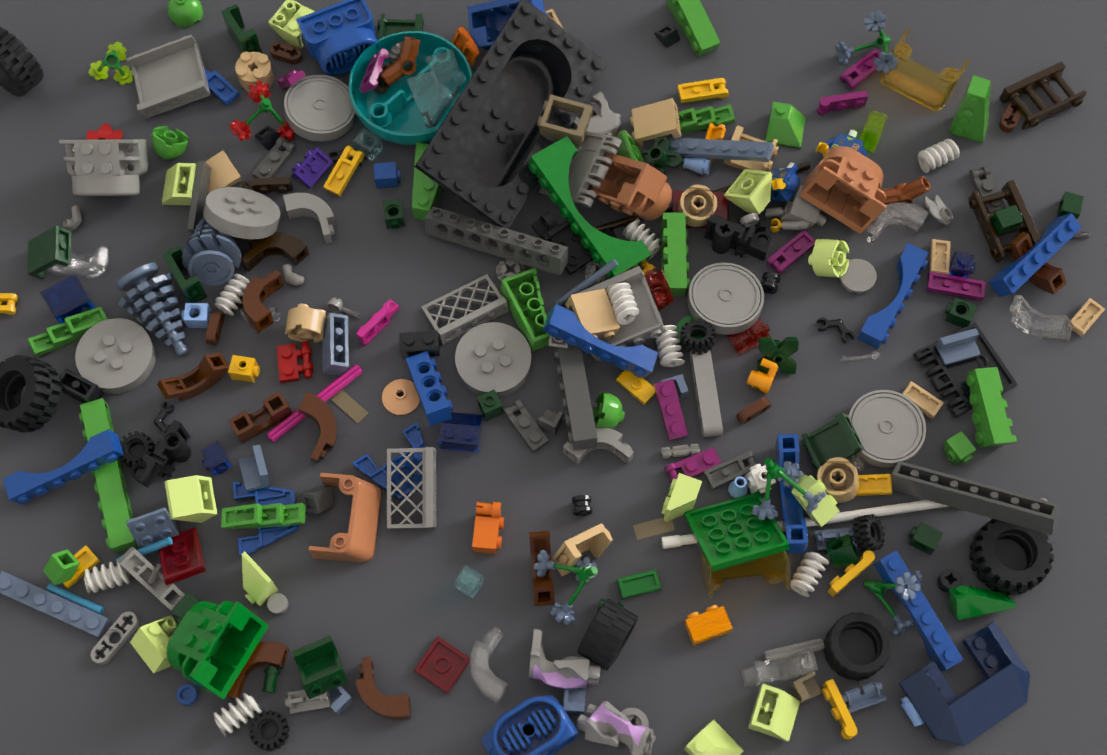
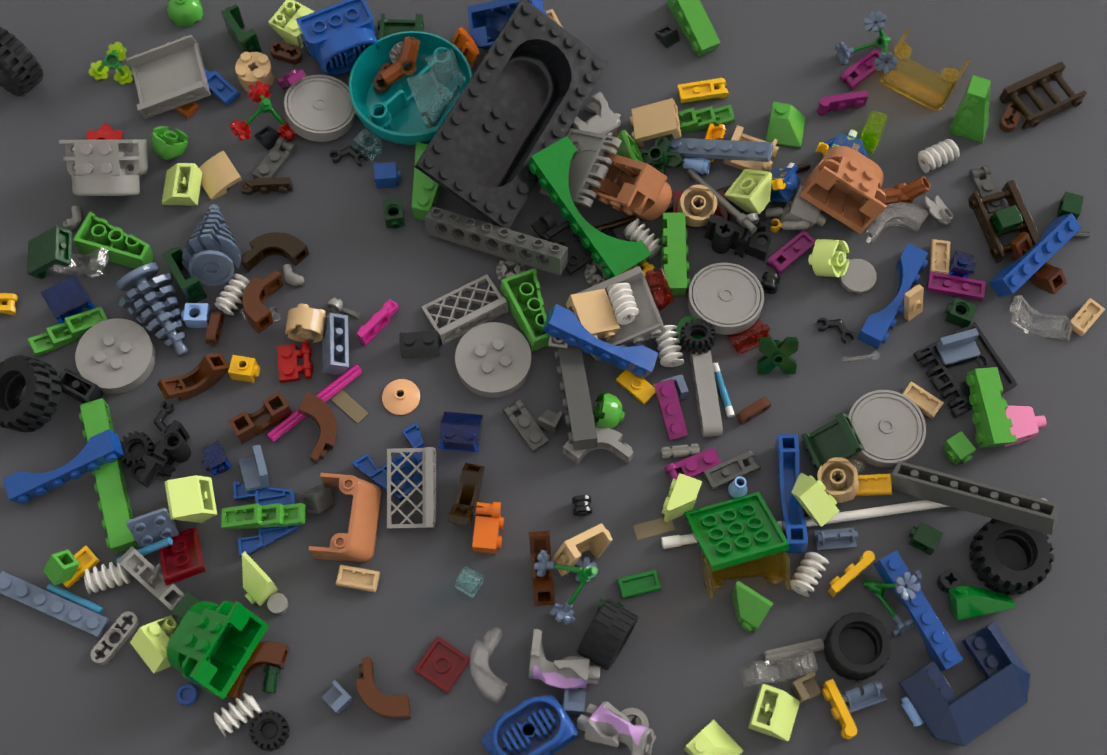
(121, 247): none -> bright green wedge
(188, 110): none -> dark orange tile
(199, 195): dark grey tile -> none
(241, 213): light grey brick -> none
(299, 702): light grey hinge -> none
(311, 206): light grey arch -> none
(312, 168): dark purple bracket -> none
(320, 667): dark green panel -> none
(343, 170): yellow plate -> none
(357, 578): none -> tan plate
(373, 71): magenta plate -> none
(429, 389): blue brick -> none
(467, 495): none -> dark brown arch
(490, 405): dark green brick -> none
(560, 132): dark tan window -> none
(587, 282): sand blue bar -> none
(707, 625): light orange brick -> none
(723, 391): none -> dark azure bar
(741, 218): none -> flat silver bar
(749, 607): none -> bright green slope
(757, 479): white brick -> none
(760, 380): light orange piece -> none
(789, 475): sand blue plant -> none
(841, 551): dark green brick -> none
(868, 533): black tyre -> none
(913, 302): none -> tan plate
(1024, 423): none -> bright pink torso

